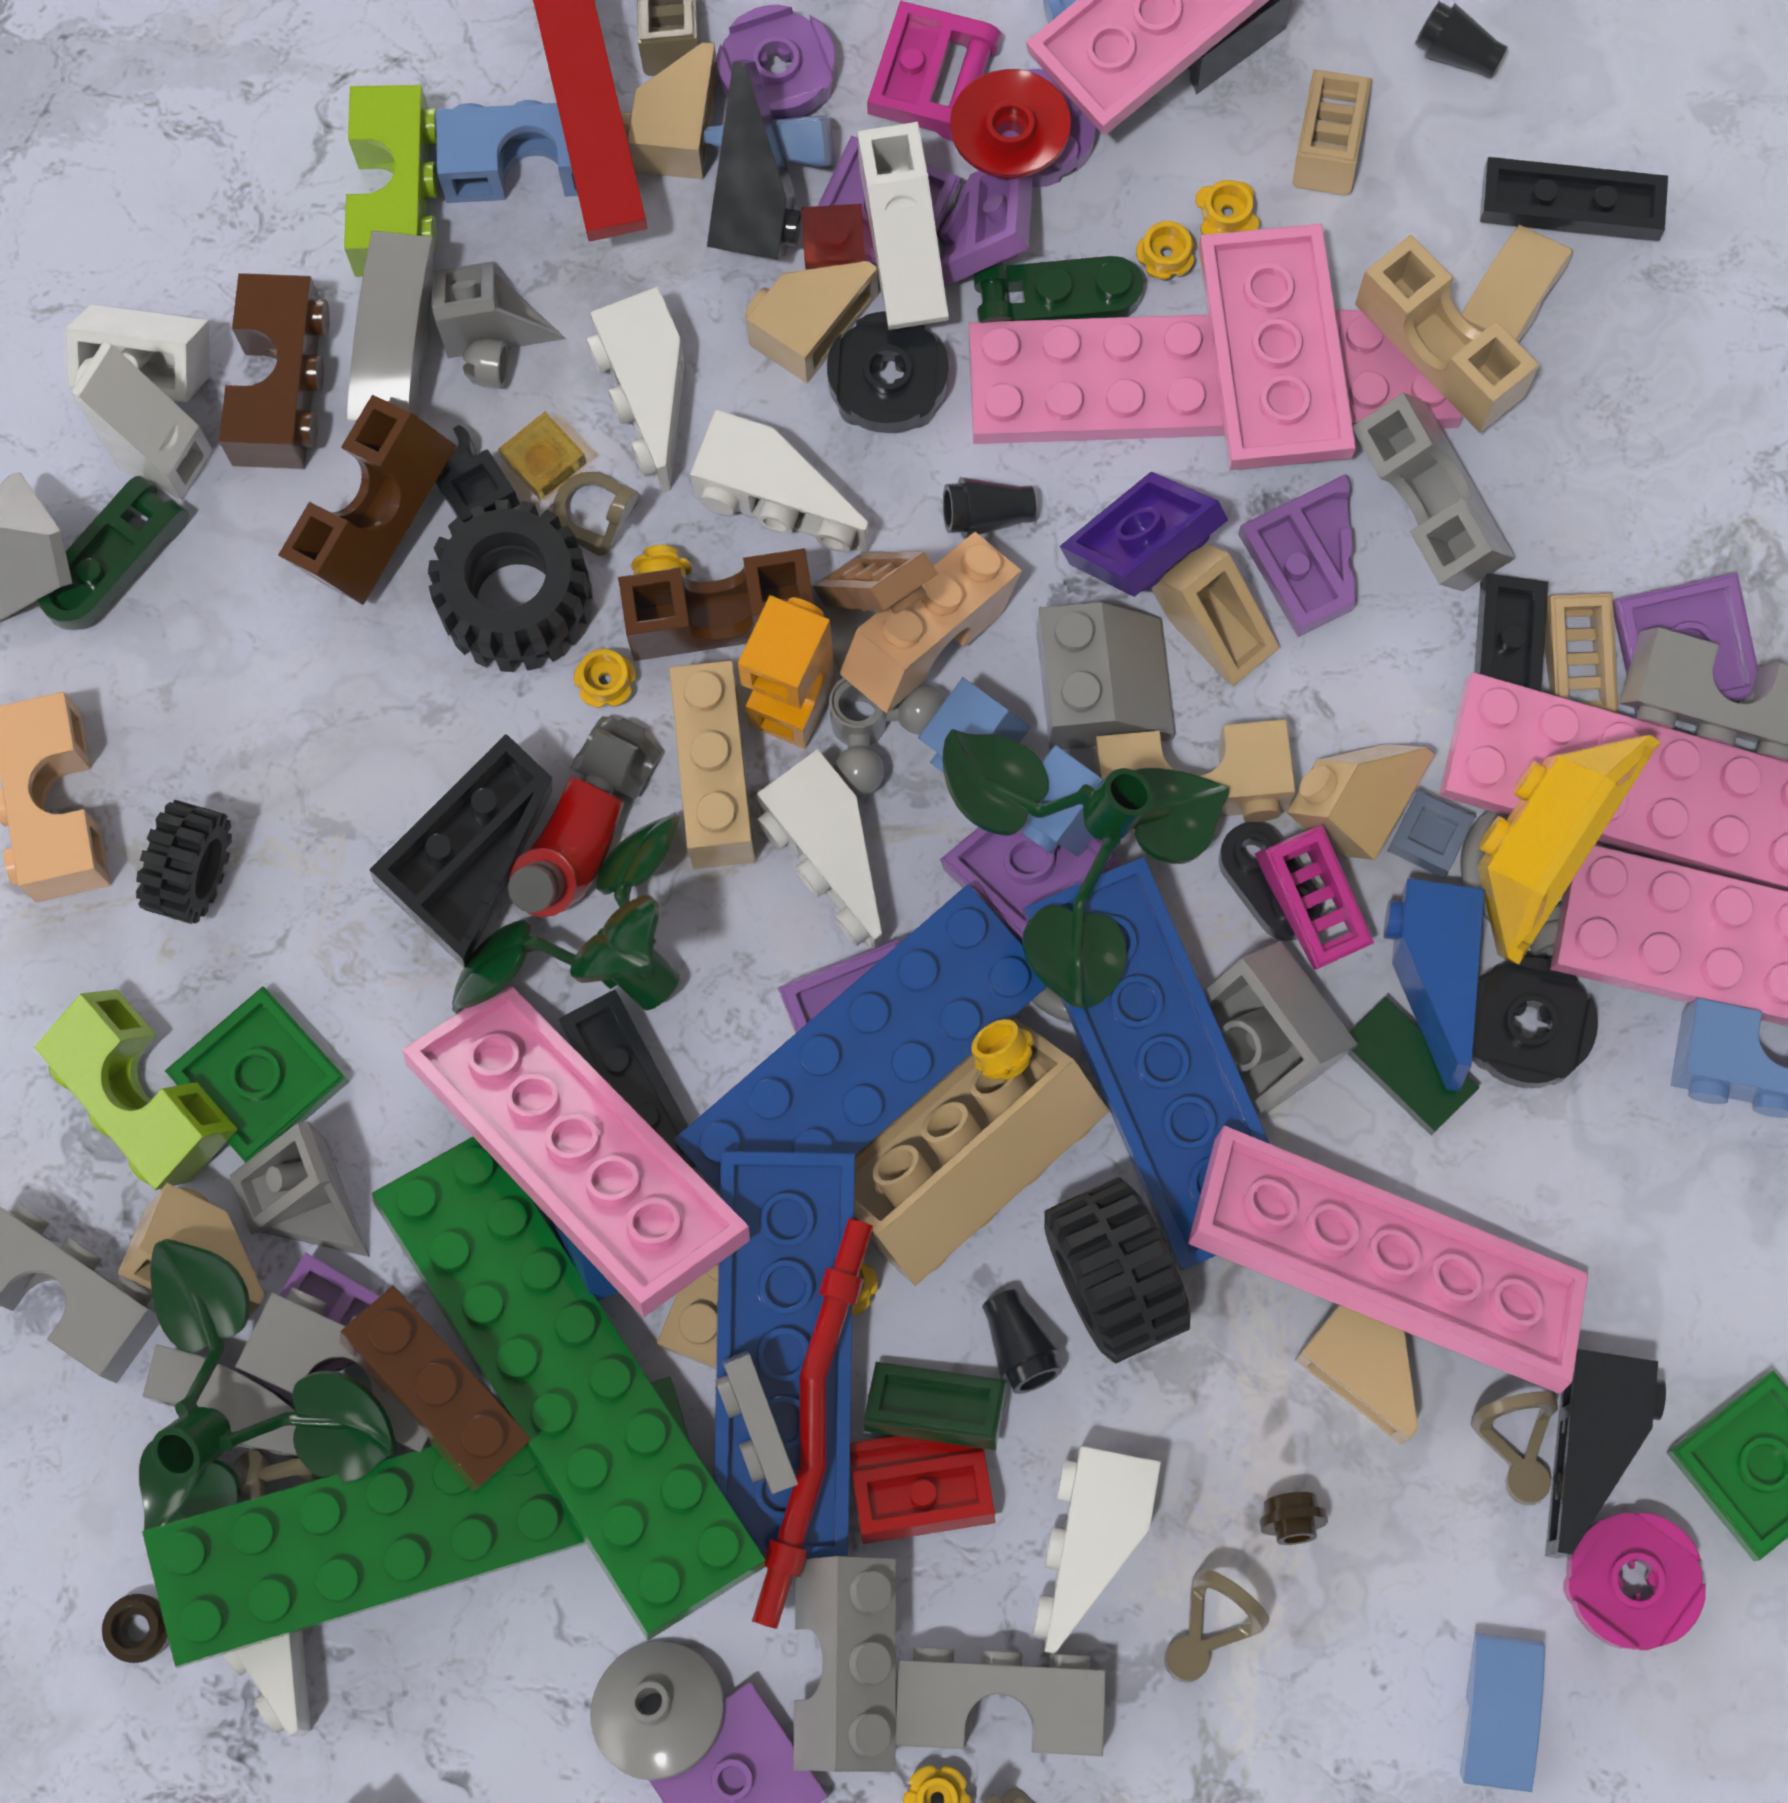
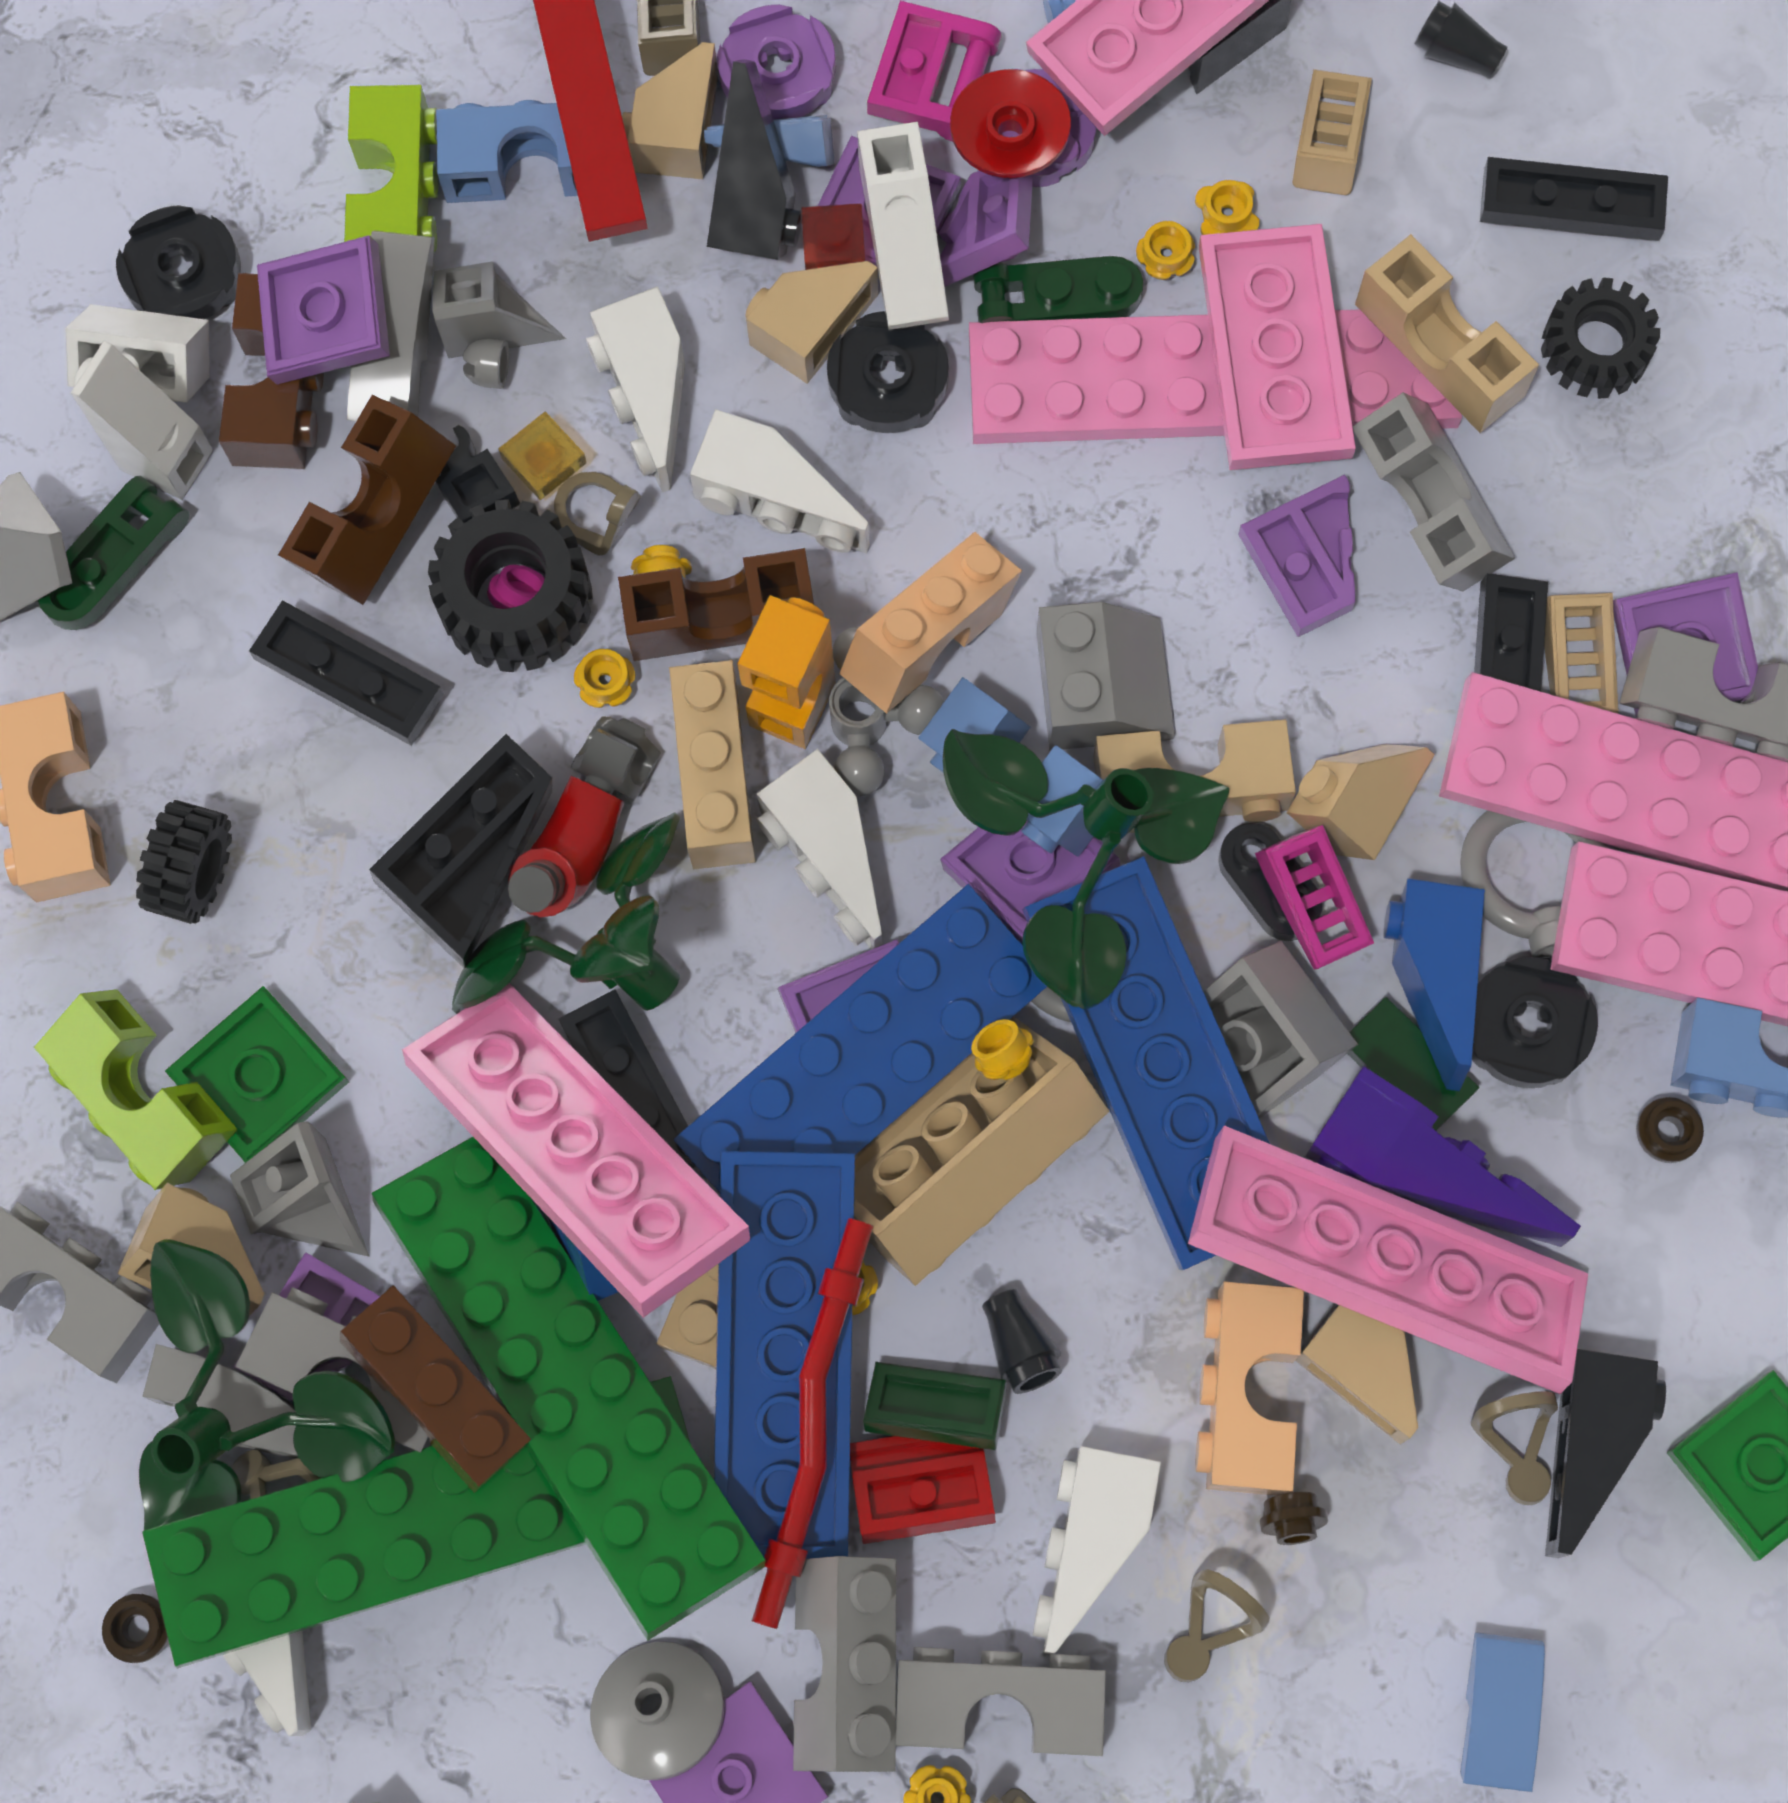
(175, 232): none -> black plate
(323, 310): none -> medium lavender plate
(346, 672): none -> black plate
(514, 586): none -> dark pink plate
(765, 1451): light grey plate -> none
(877, 582): medium nougat plate -> none
(986, 506): black cone -> none
(1117, 1269): black tyre -> none
(1144, 533): dark purple plate -> none
(1216, 612): tan slope -> none
(1243, 1447): none -> light nougat arch
(1392, 1145): none -> dark purple wedge
(1431, 834): sand blue plate -> none
(1517, 282): tan slope -> none
(1551, 834): yellow wedge -> none
(1604, 306): none -> black tyre
(1674, 1574): dark pink plate -> none
(1683, 1117): none -> dark brown plate

